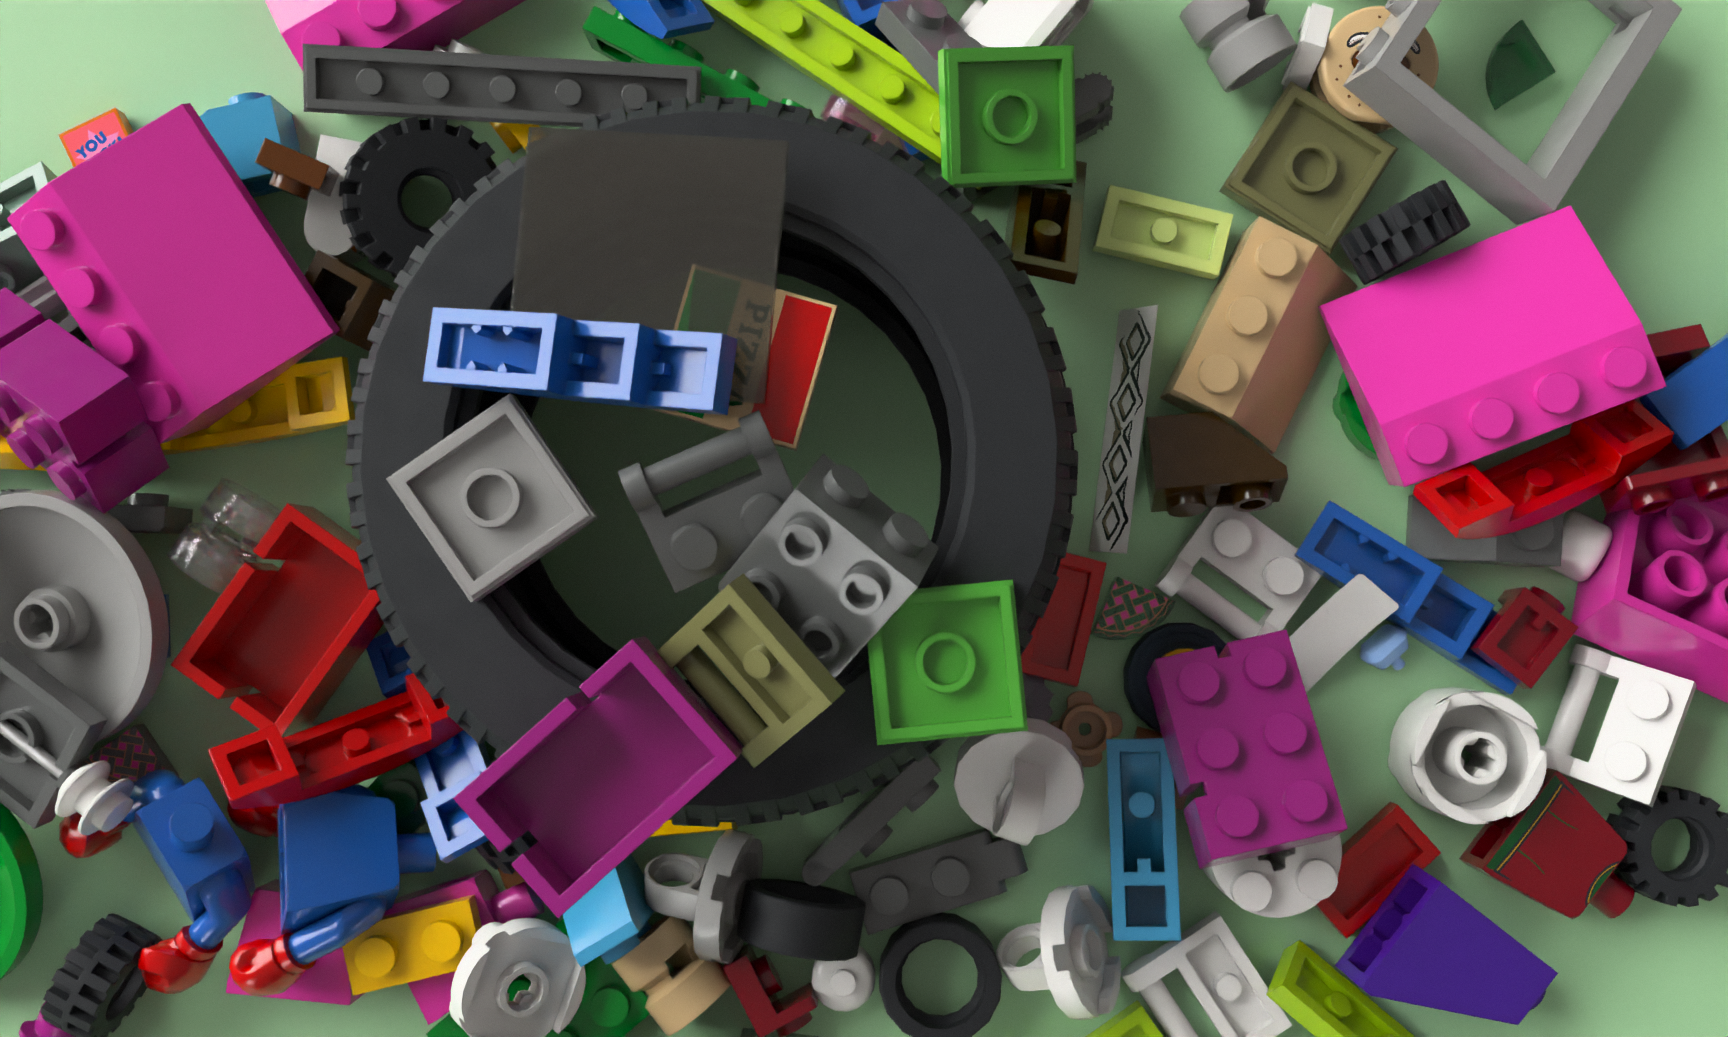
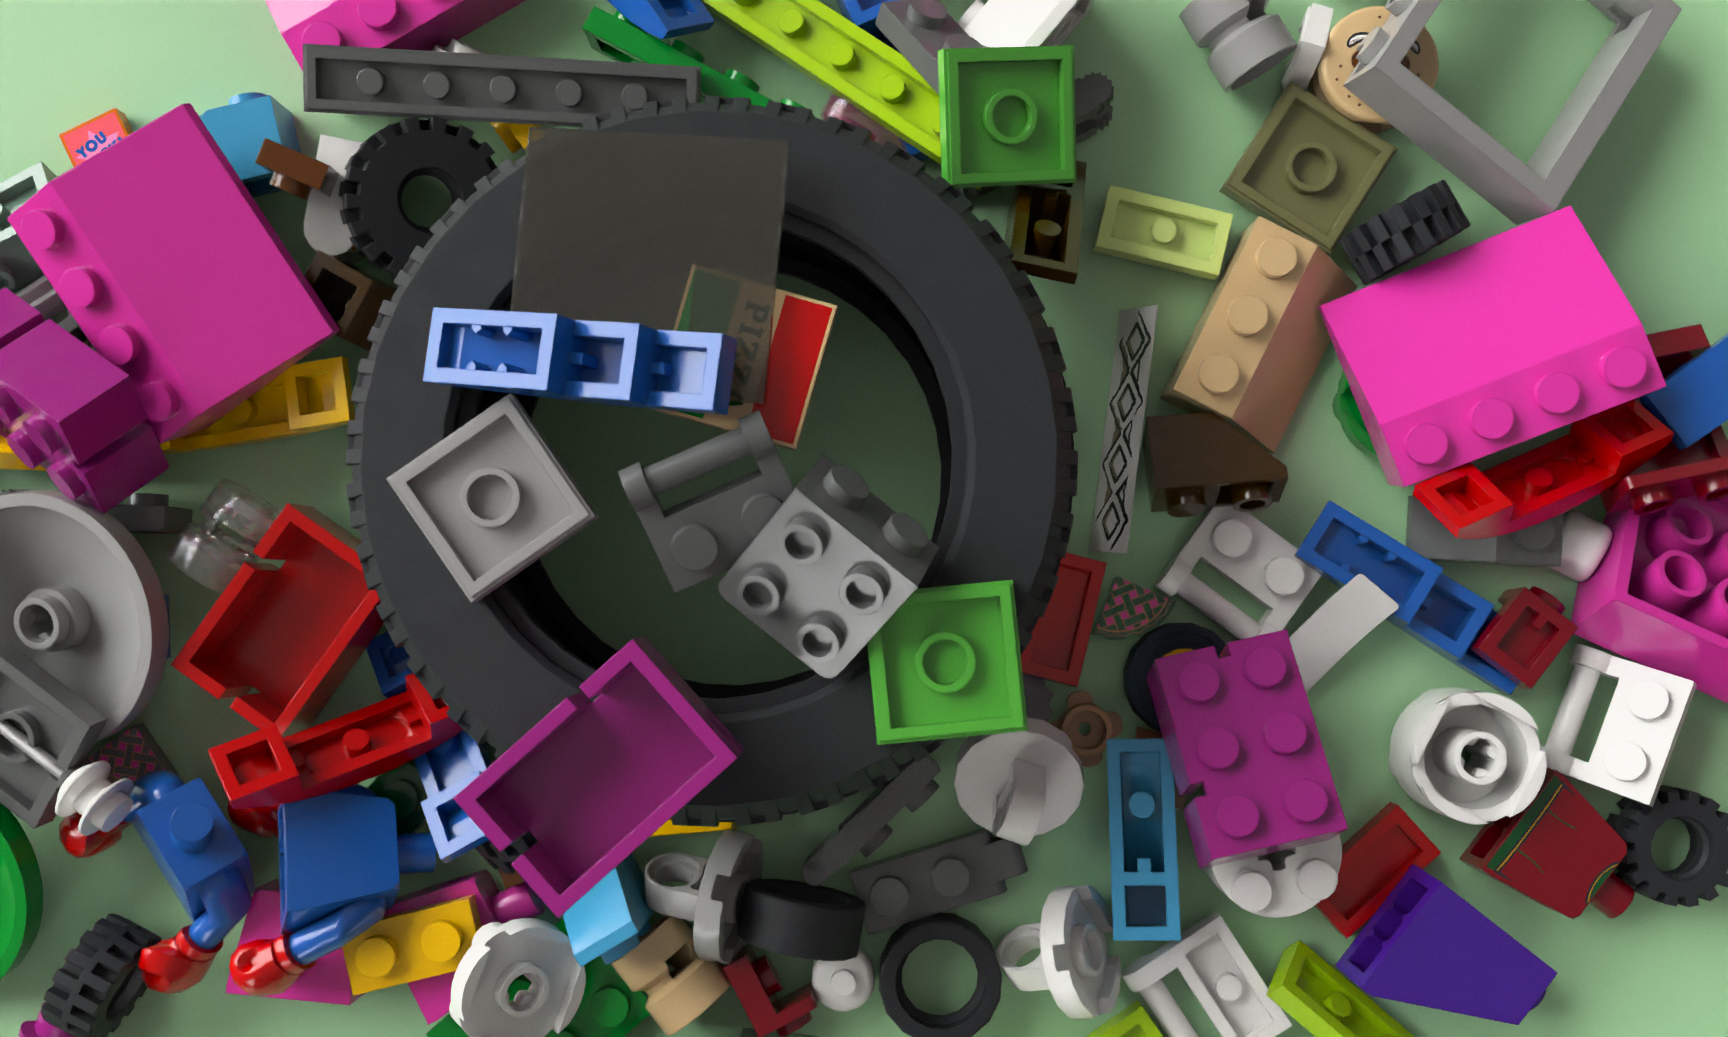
(760, 660): olive plate -> none
(1385, 647): light blue rock -> none
(1515, 66): clear green tile -> none

